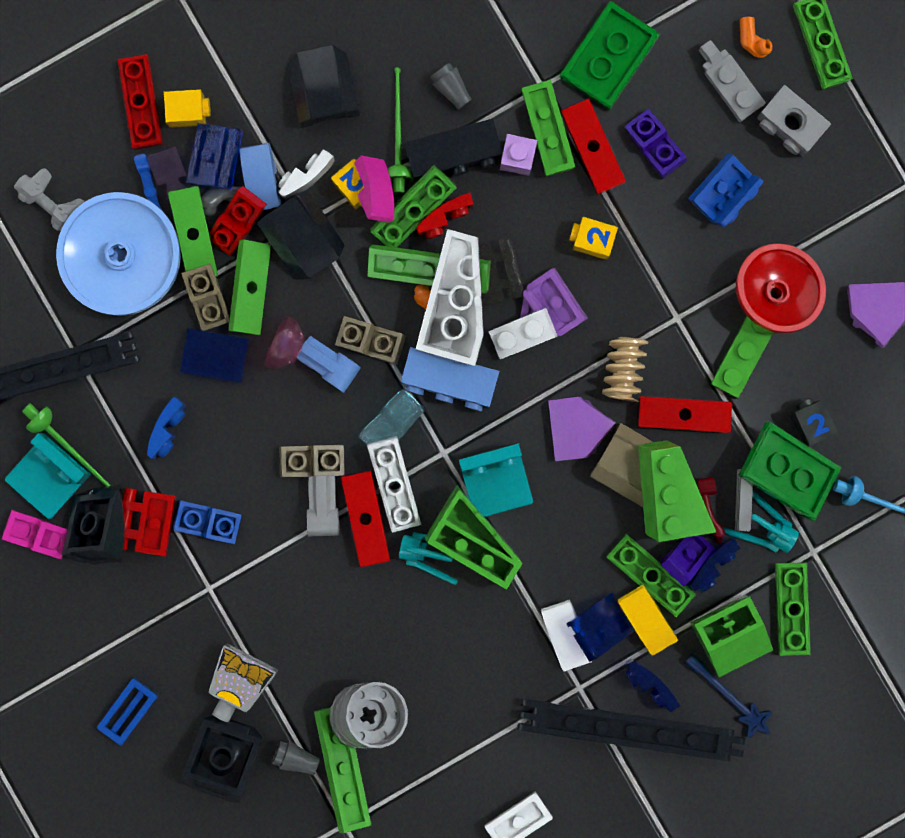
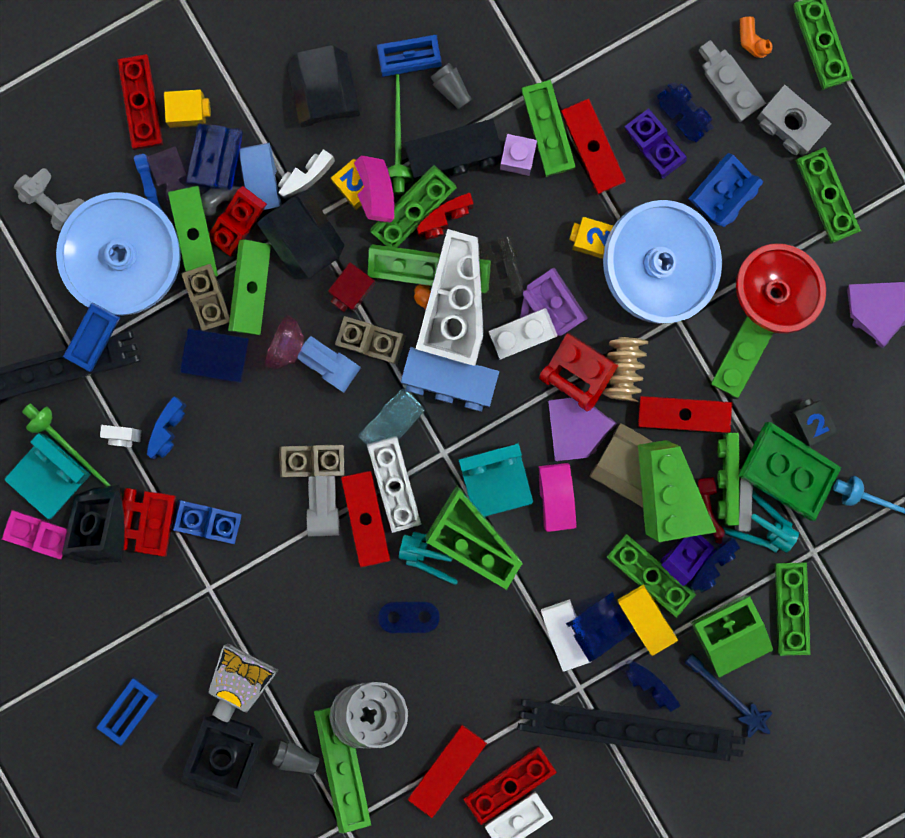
(91, 337): none -> blue tile
(120, 435): none -> white plate
(350, 288): none -> dark red brick
(409, 617): none -> clear blue plate
(426, 58): none -> blue tile
(447, 771): none -> red tile
(525, 773): none -> red tile
(557, 497): none -> dark pink slope
(583, 363): none -> red plate
(609, 55): green tile -> none
(662, 262): none -> light blue dish
(694, 118): none -> clear blue hinge
(728, 478): none -> bright green tile
(835, 213): none -> bright green tile

